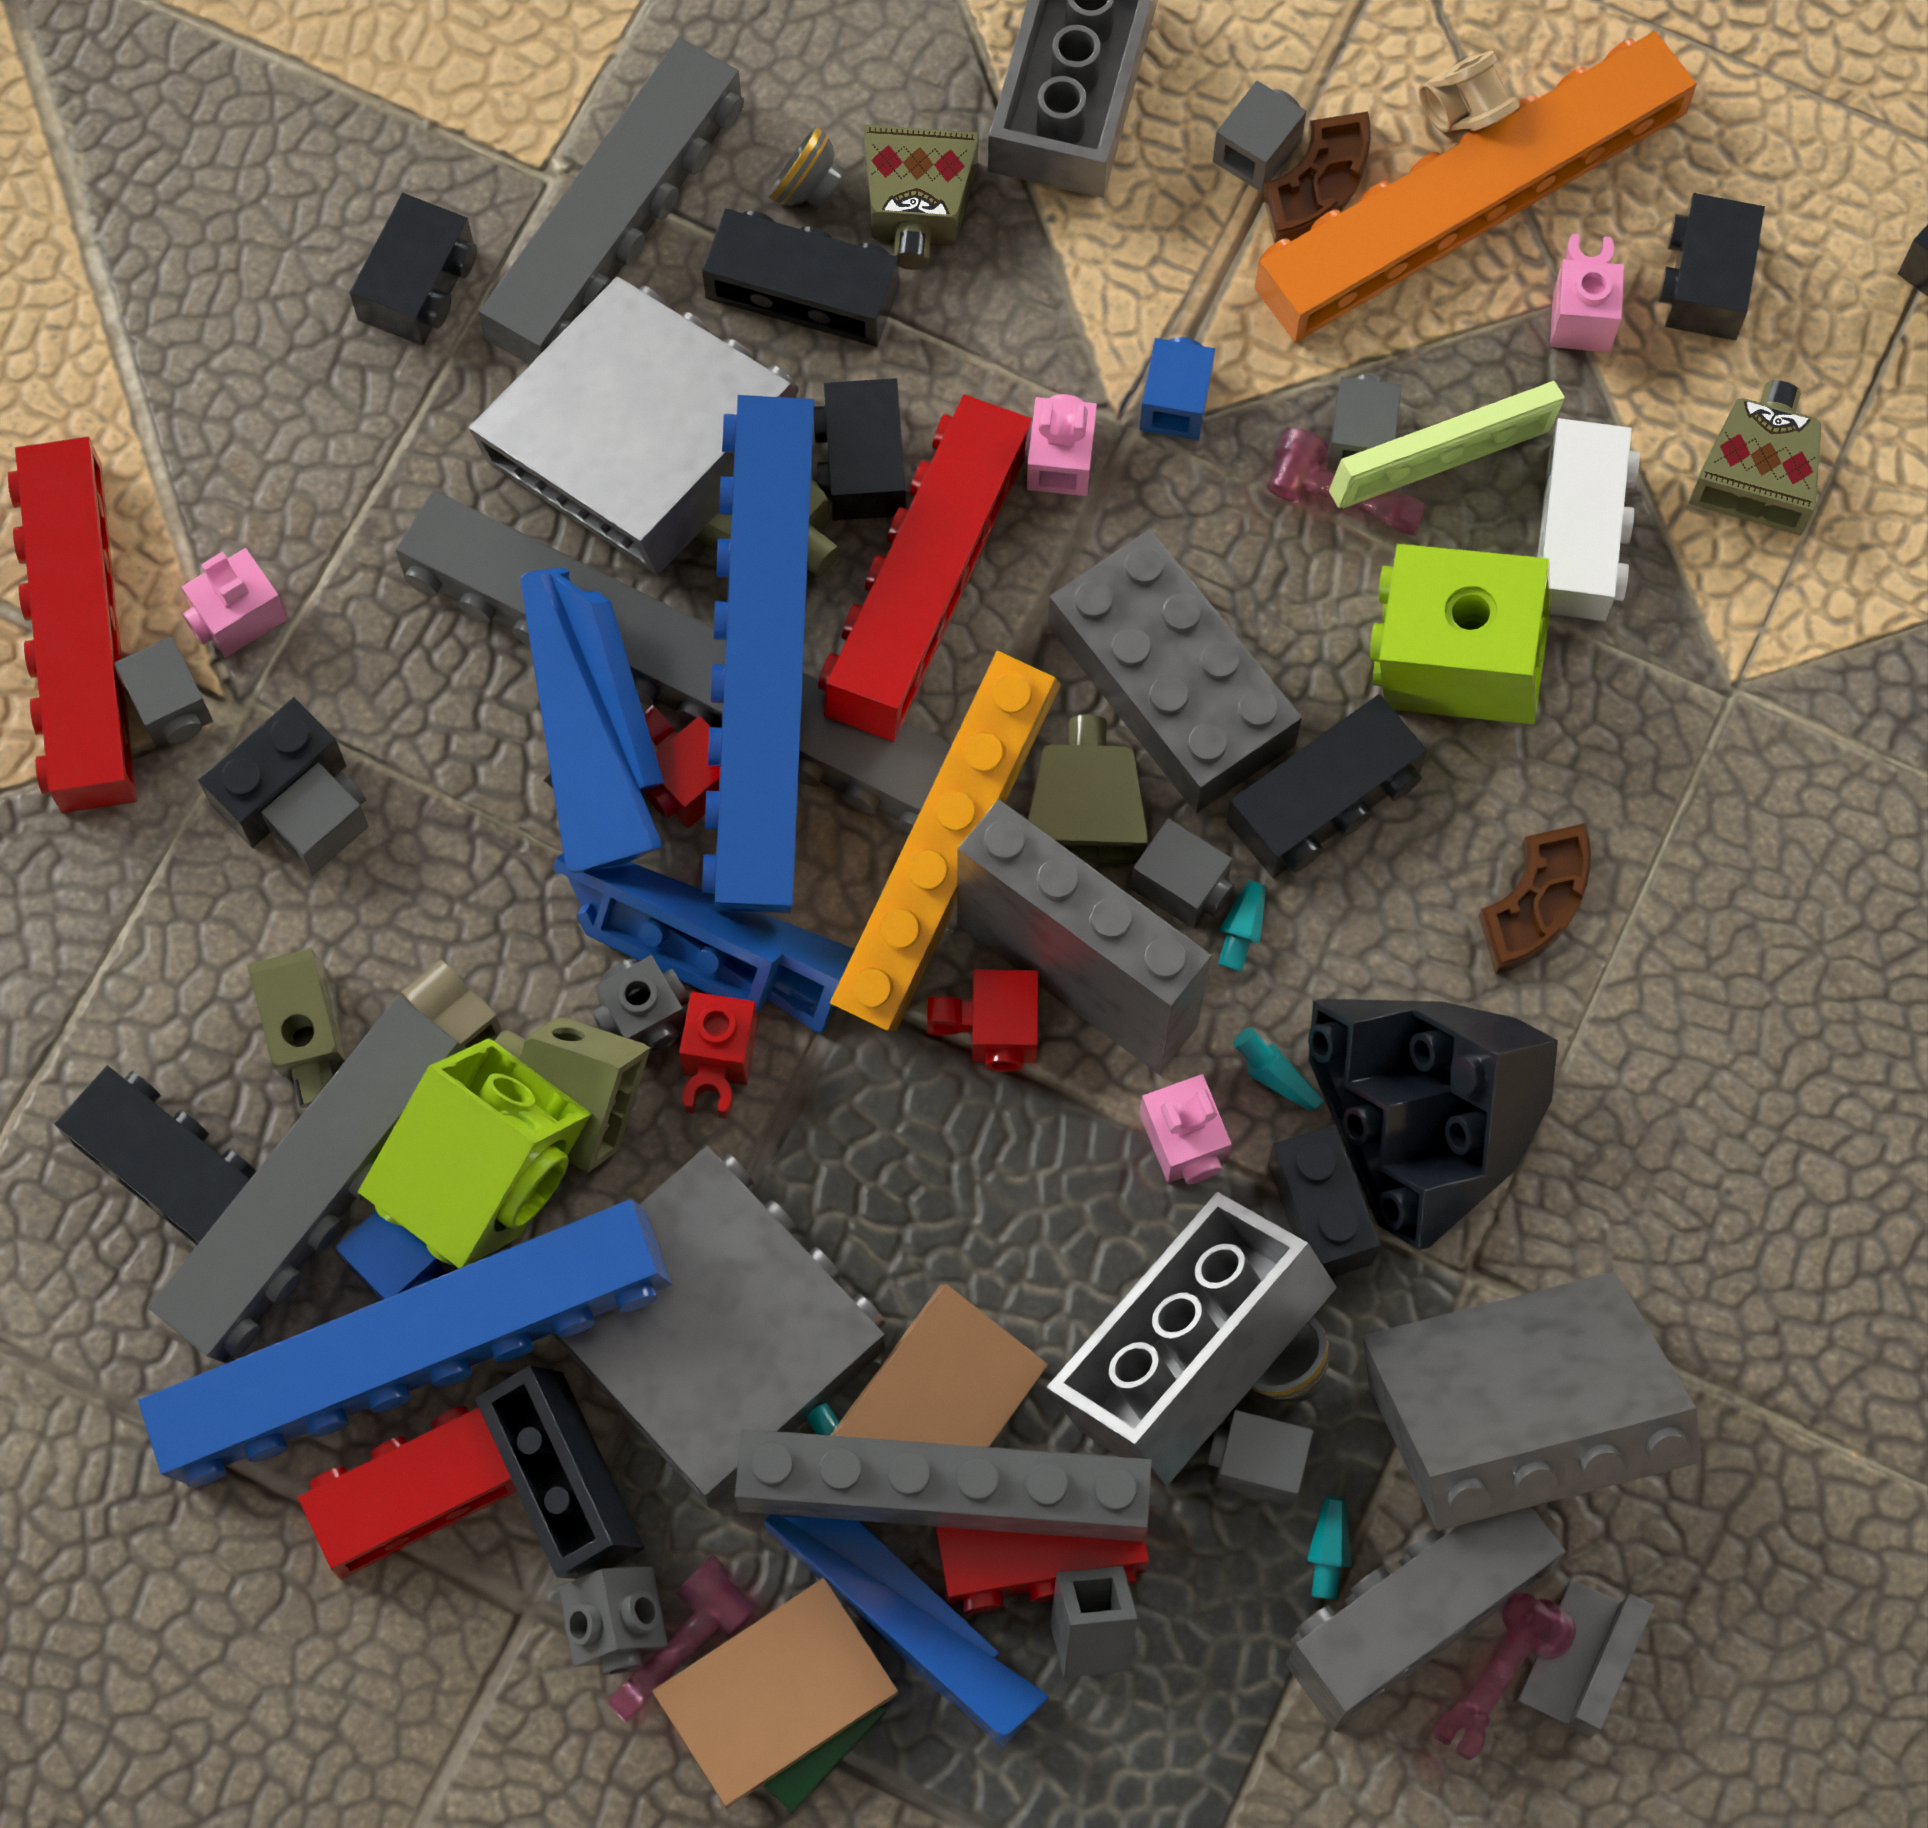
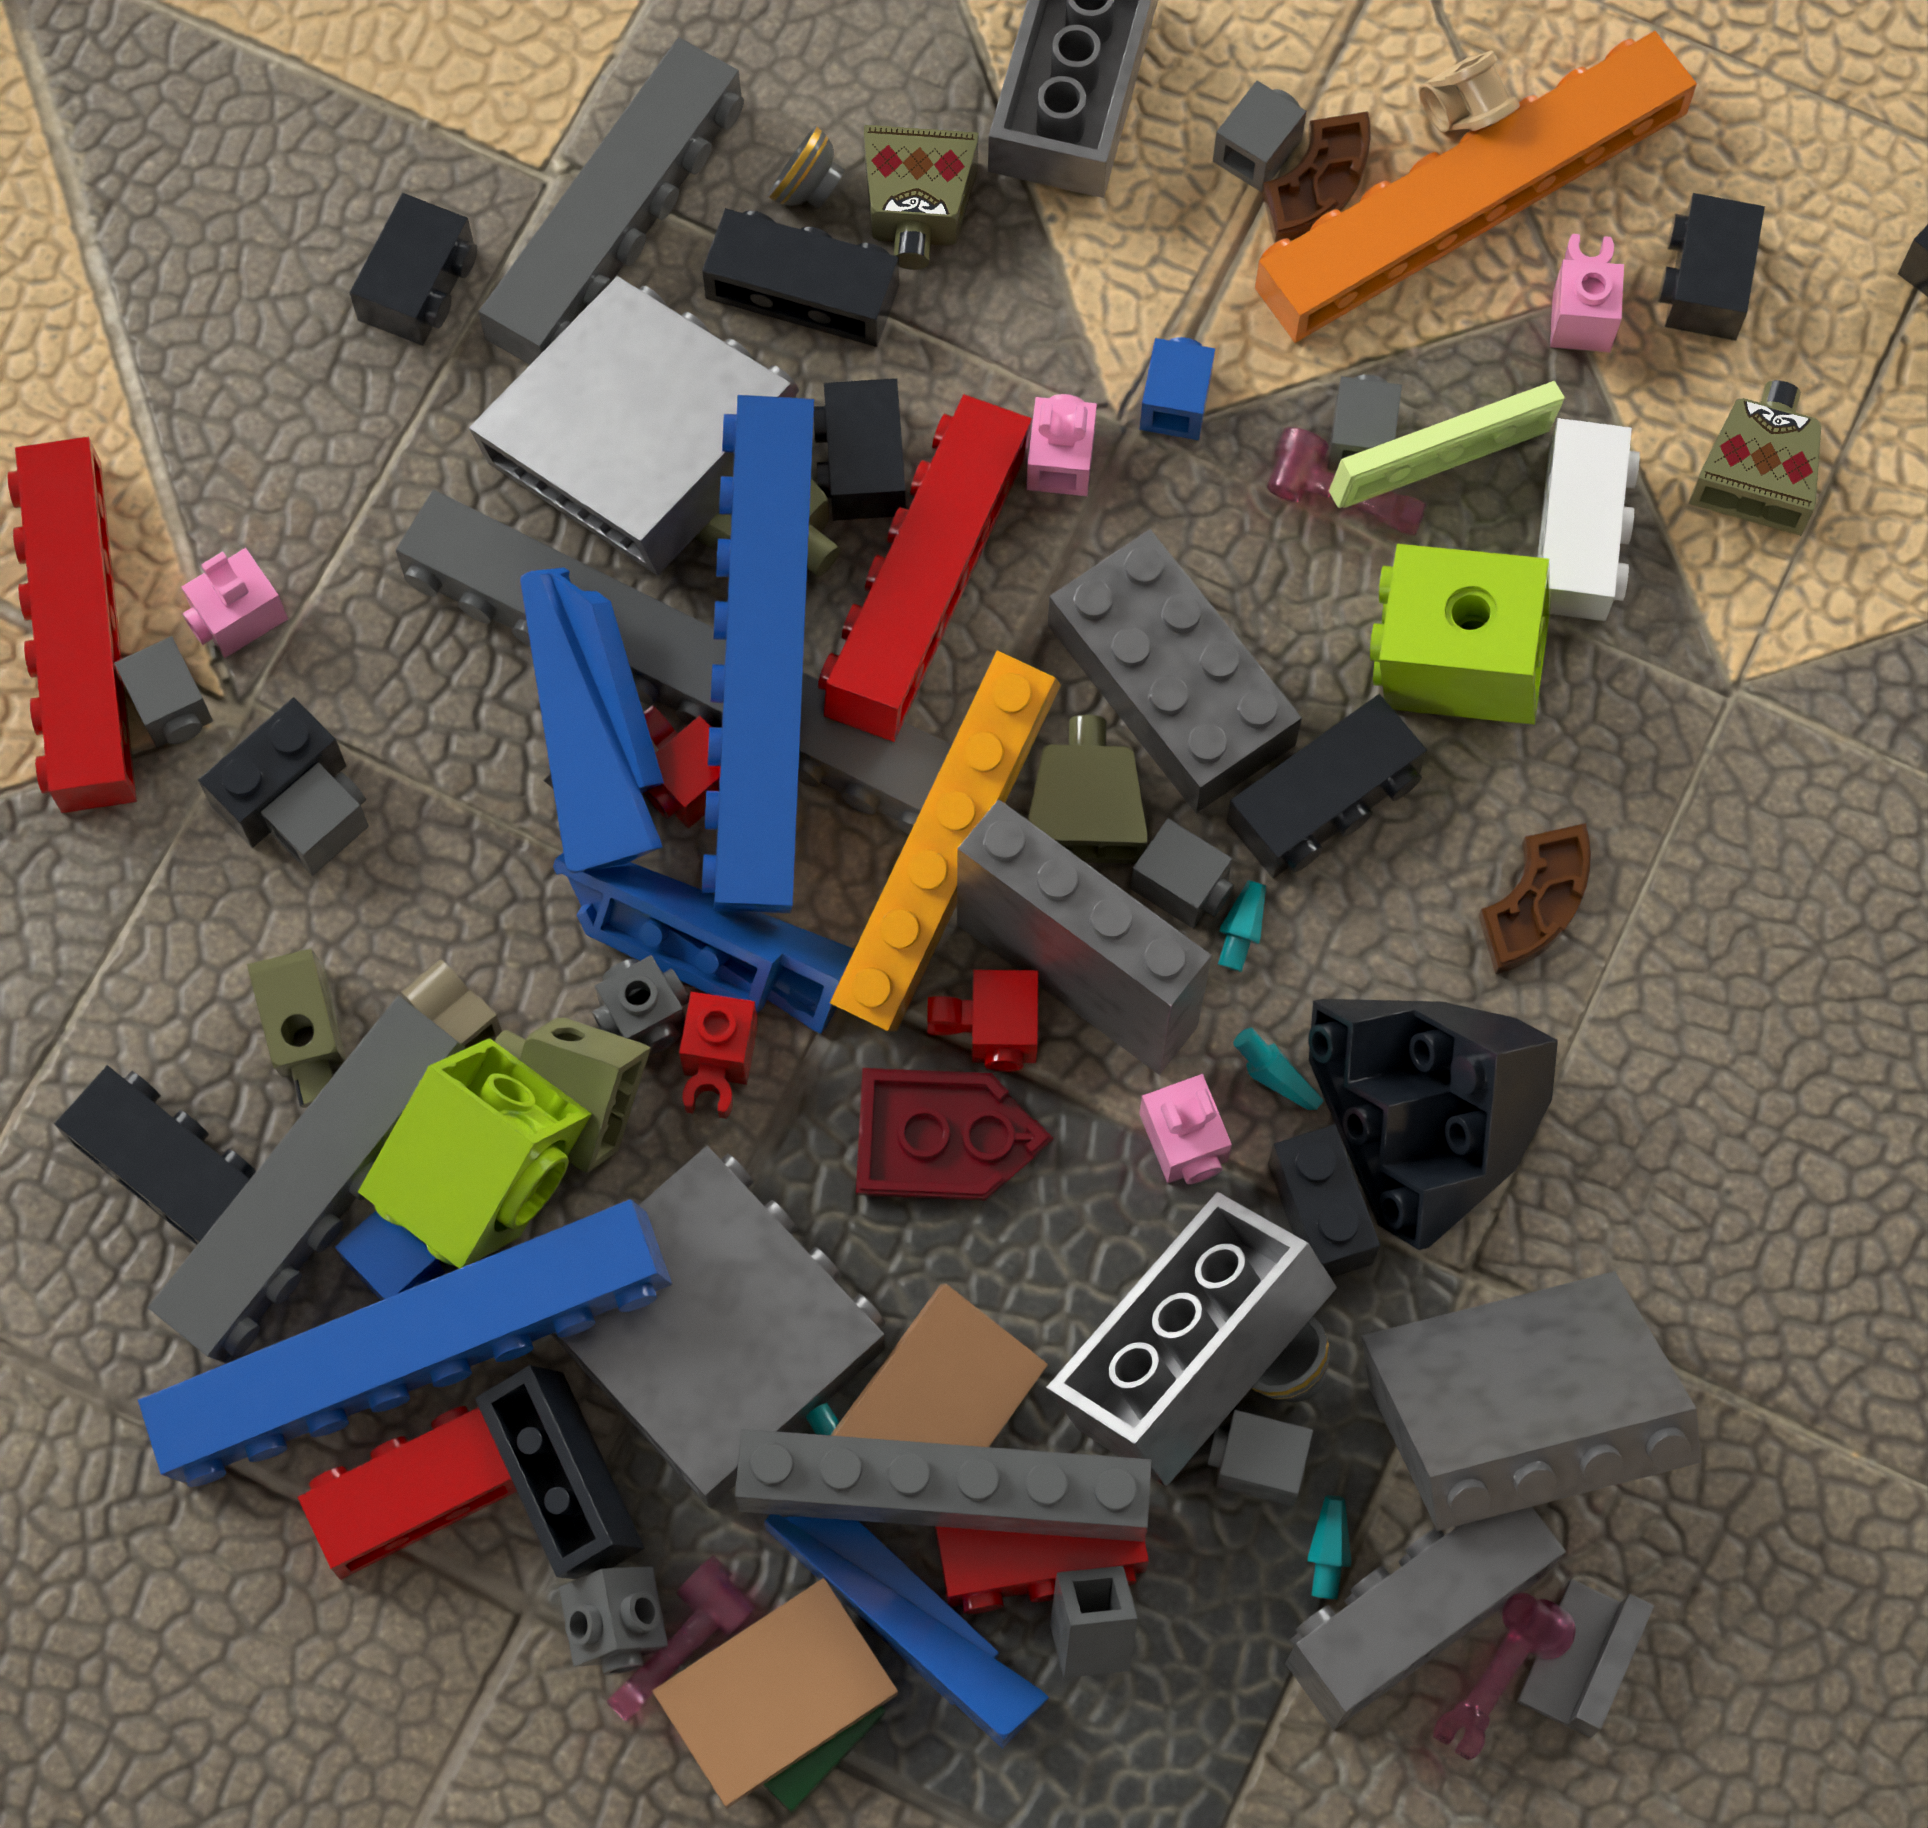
(941, 1135): none -> dark red tile

